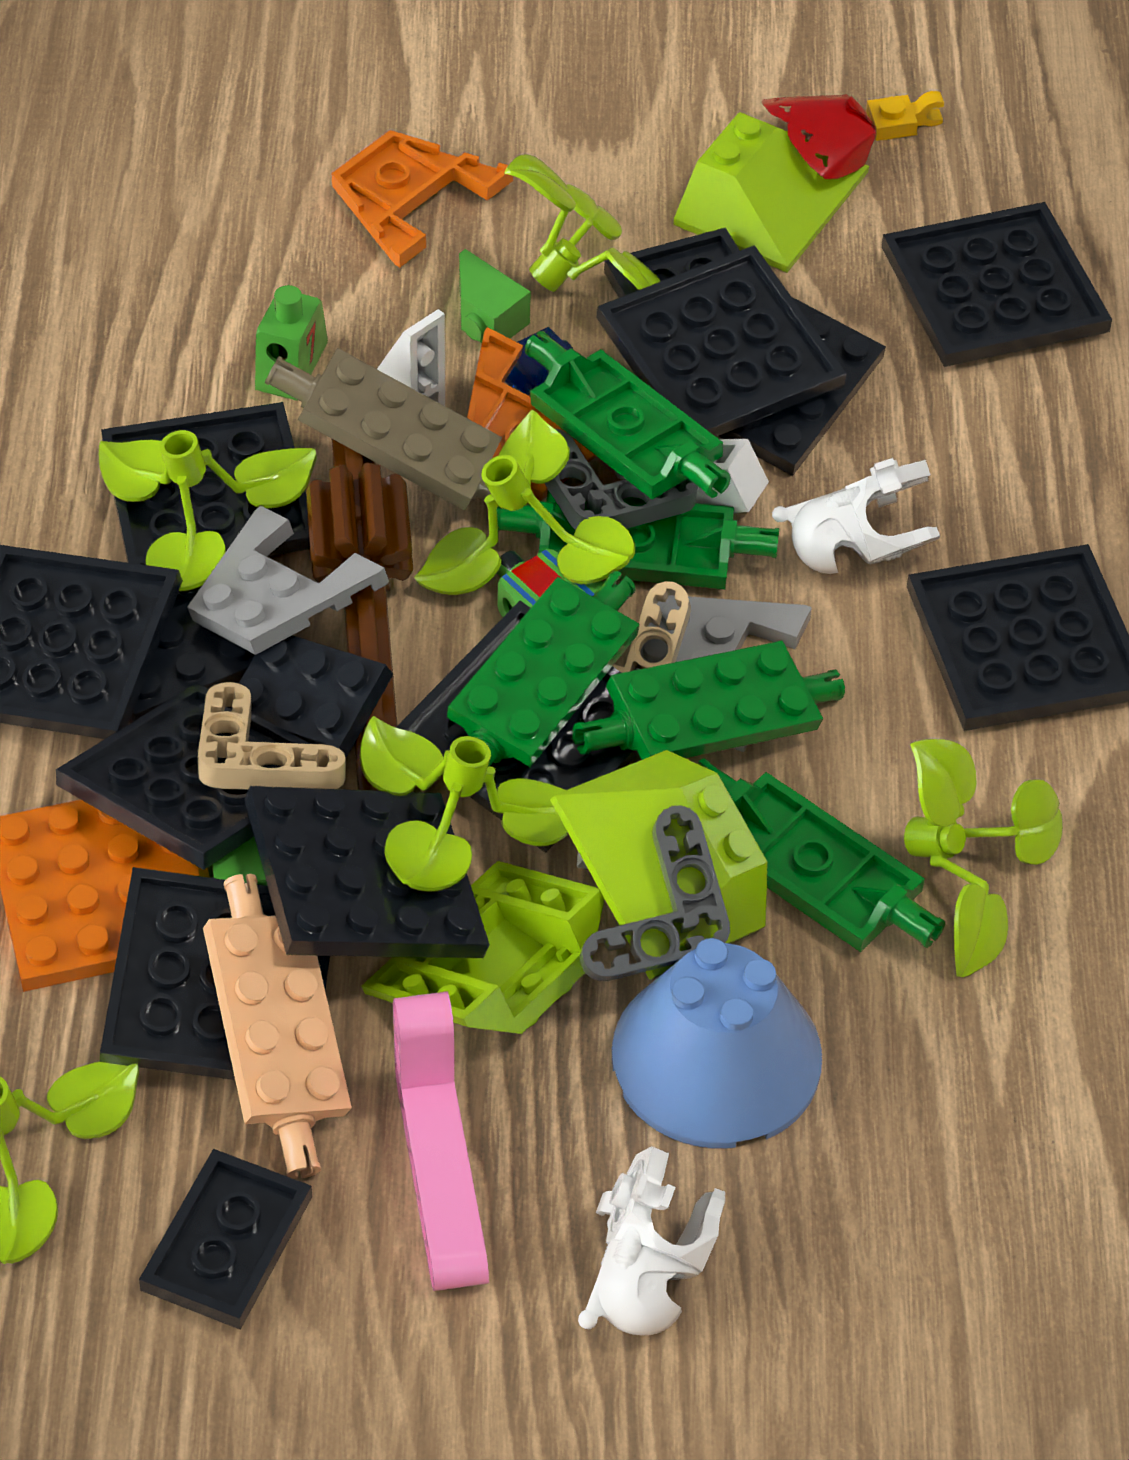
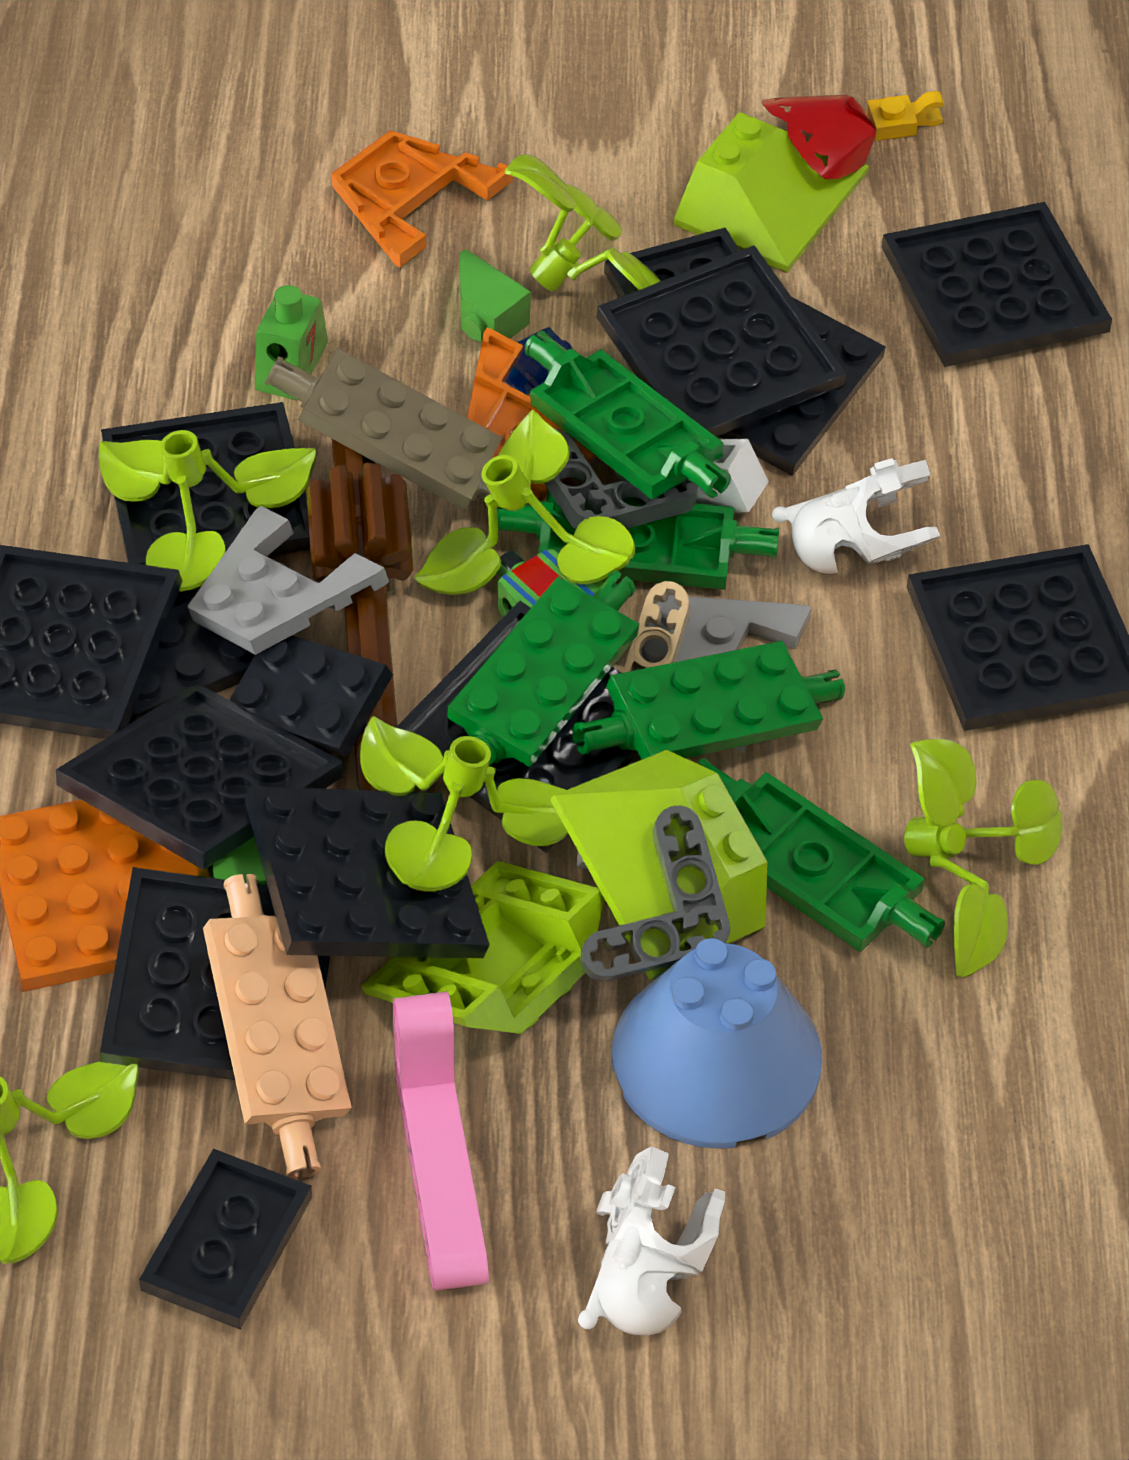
(301, 764): tan beam -> none
(420, 357): white slope -> none

